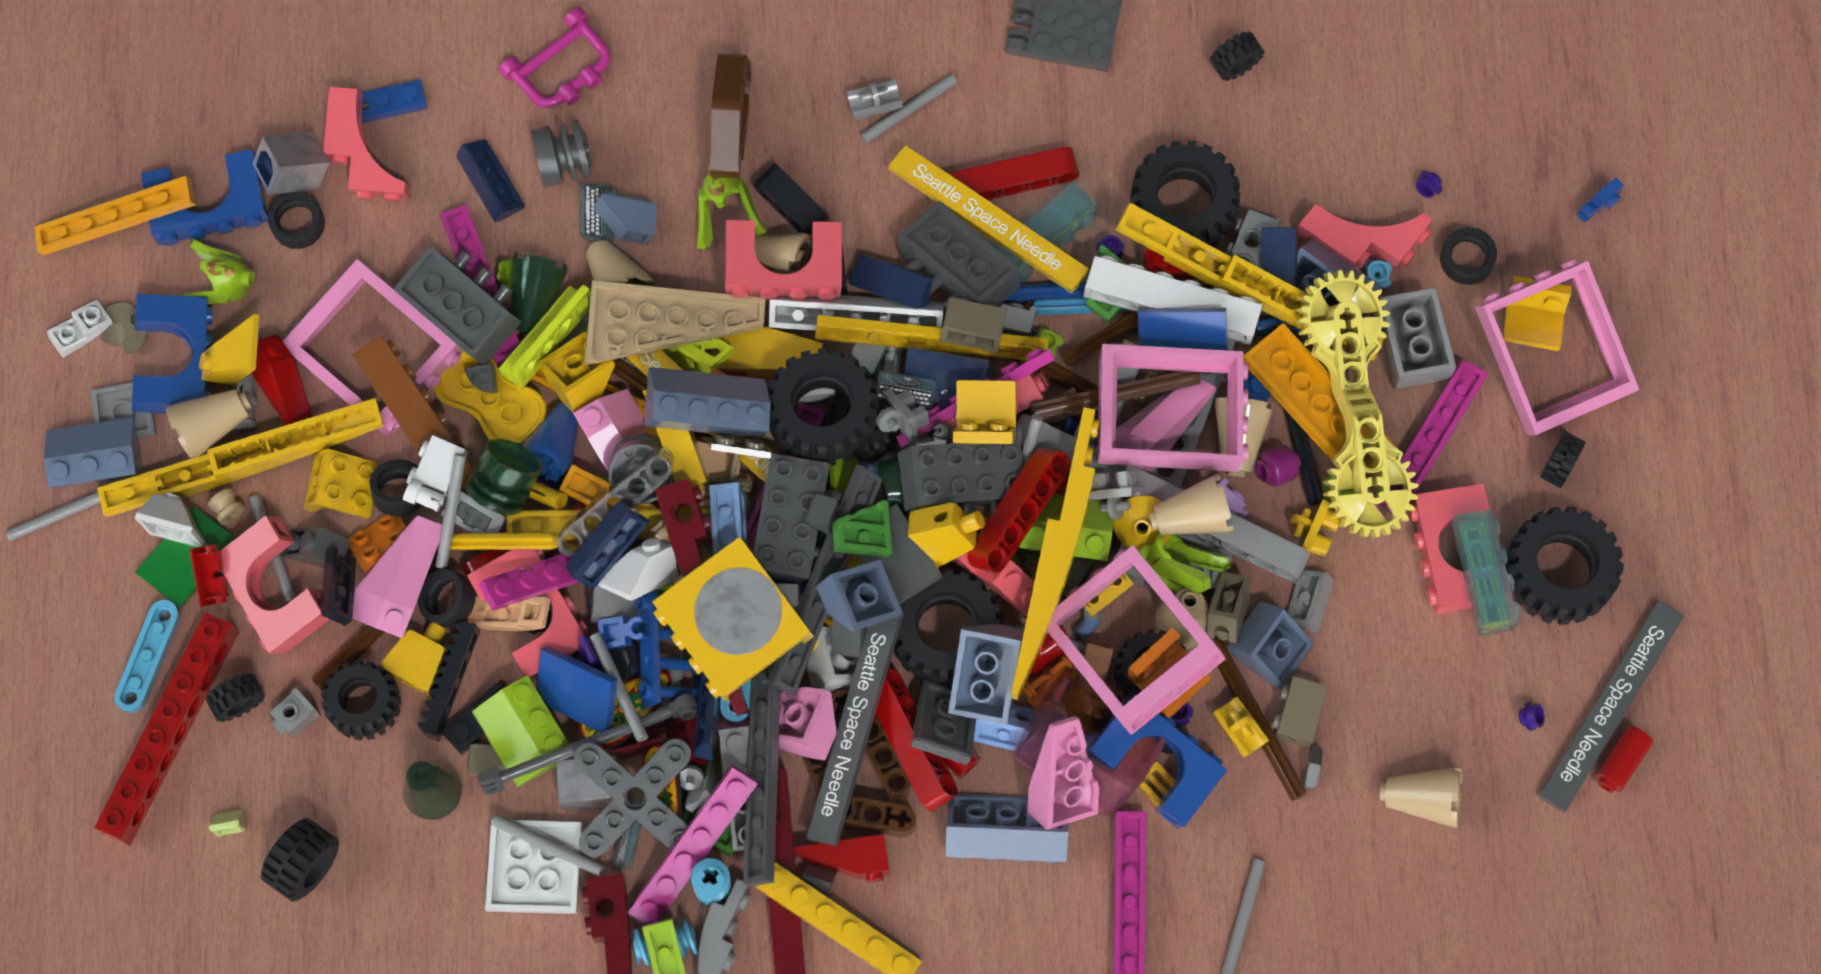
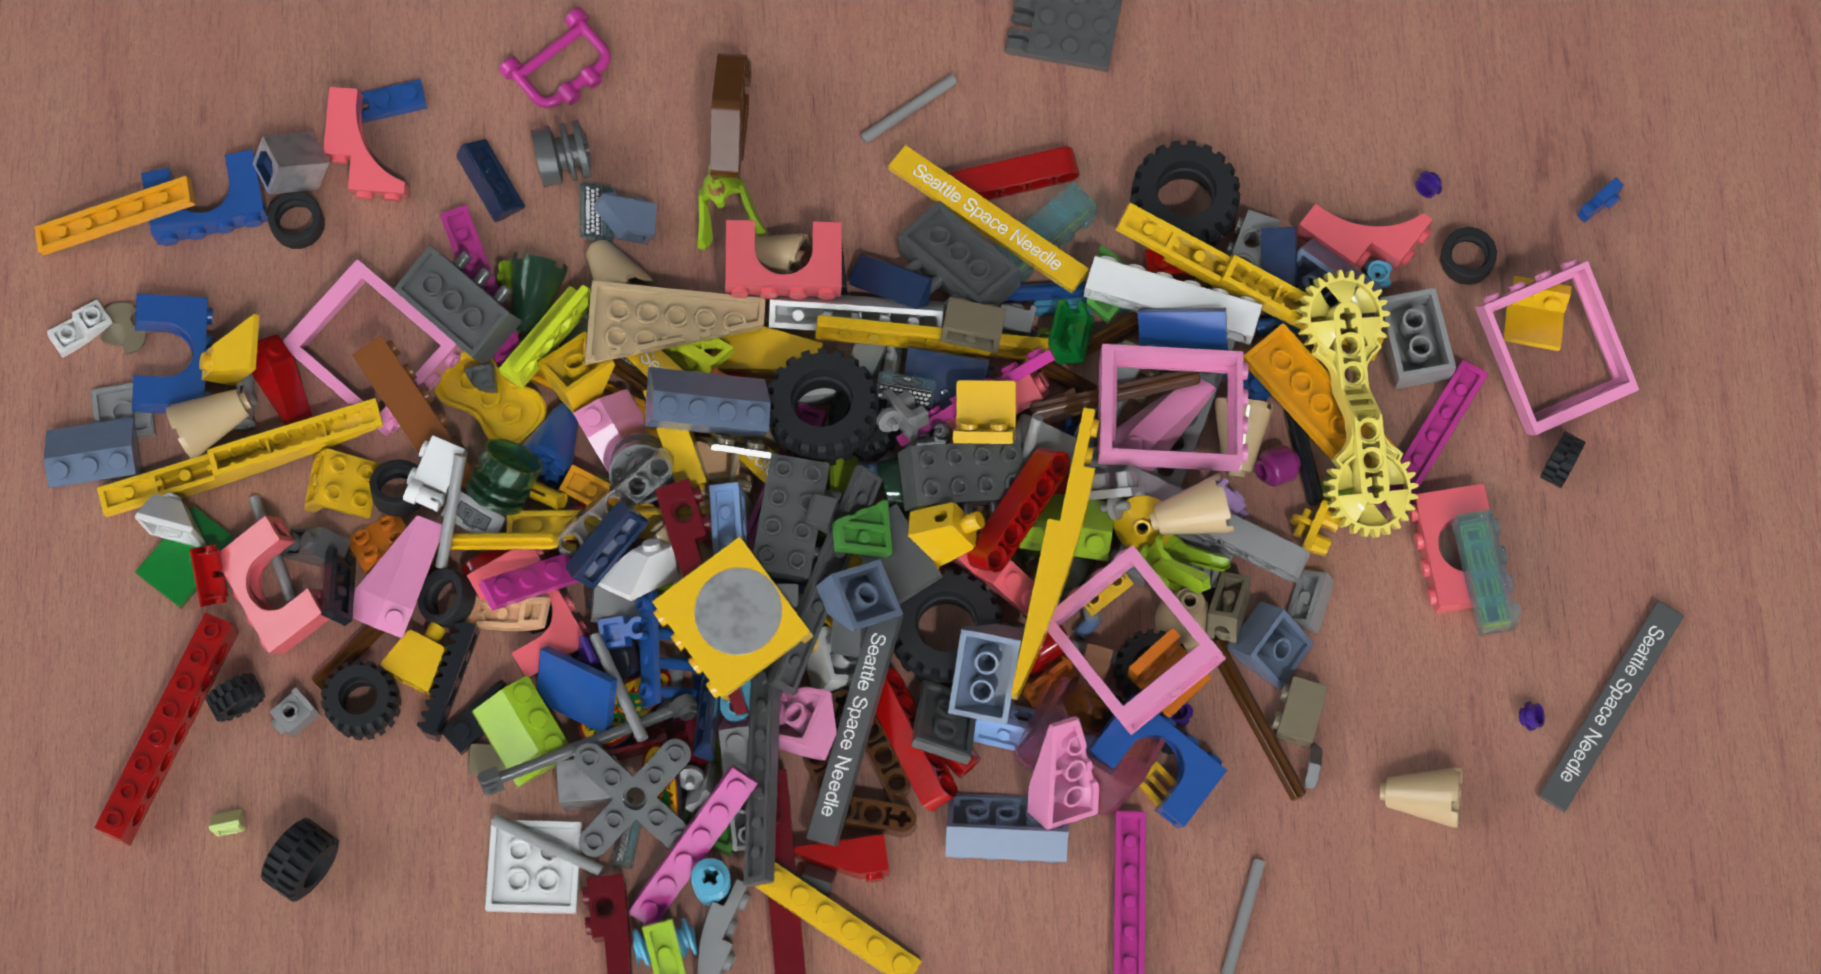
(53, 516): light grey bar -> none
(147, 656): medium azure plate -> none
(226, 507): tan wheel -> none
(227, 274): lime piece -> none
(431, 789): cone -> none
(789, 199): black beam -> none
(874, 99): light grey hips -> none
(1070, 333): none -> green hinge
(1113, 242): dark purple plate -> none
(1237, 56): black tyre -> none
(1240, 727): yellow hips -> none
(1583, 535): black tyre -> none
(1624, 759): red brick -> none

